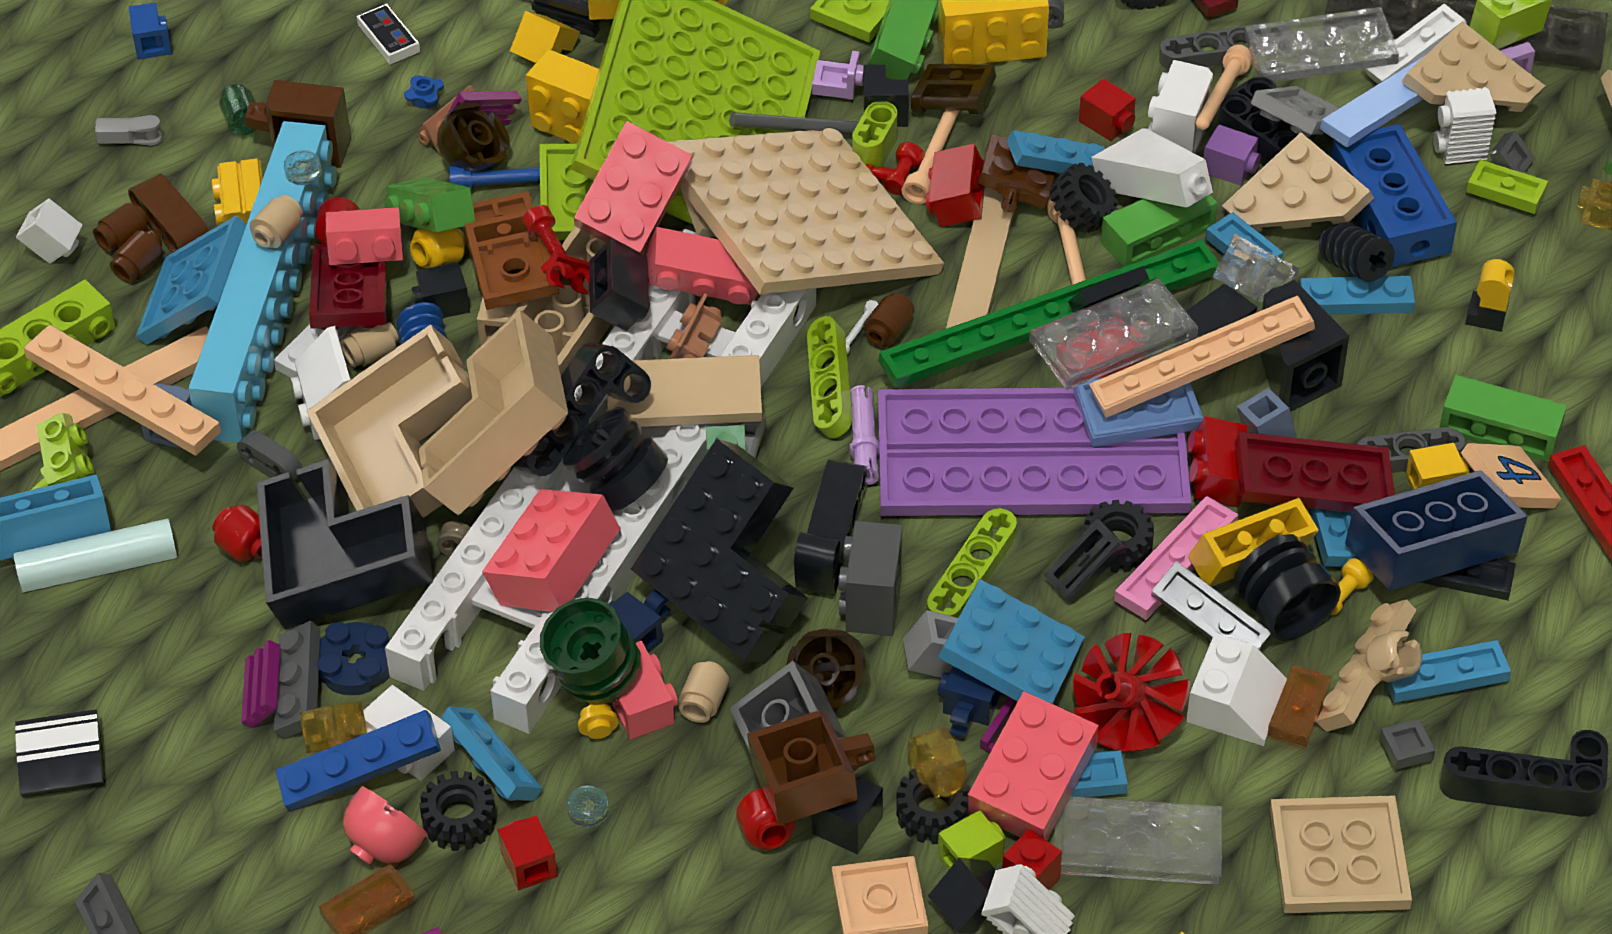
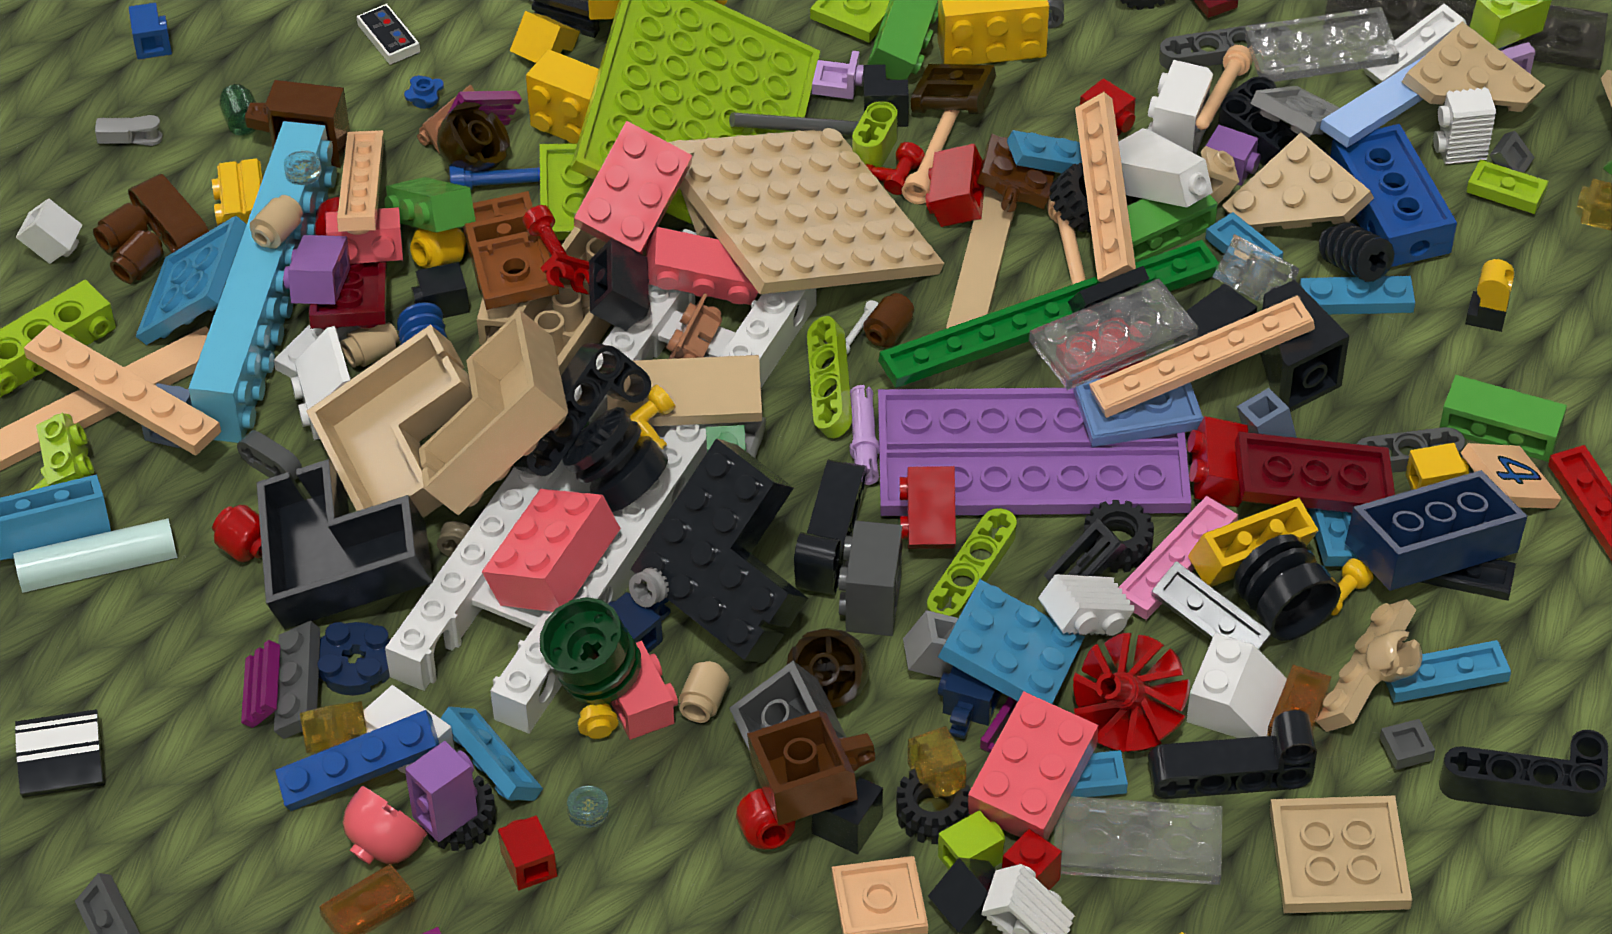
(317, 269): none -> medium lavender brick
(360, 182): none -> light nougat plate
(442, 790): none -> medium lavender brick
(655, 584): none -> light grey bush
(659, 403): none -> yellow piece
(930, 507): none -> red brick
(1086, 604): none -> white brick
(1105, 188): none -> light nougat plate
(1221, 172): none -> tan bracket
(1239, 764): none -> black beam

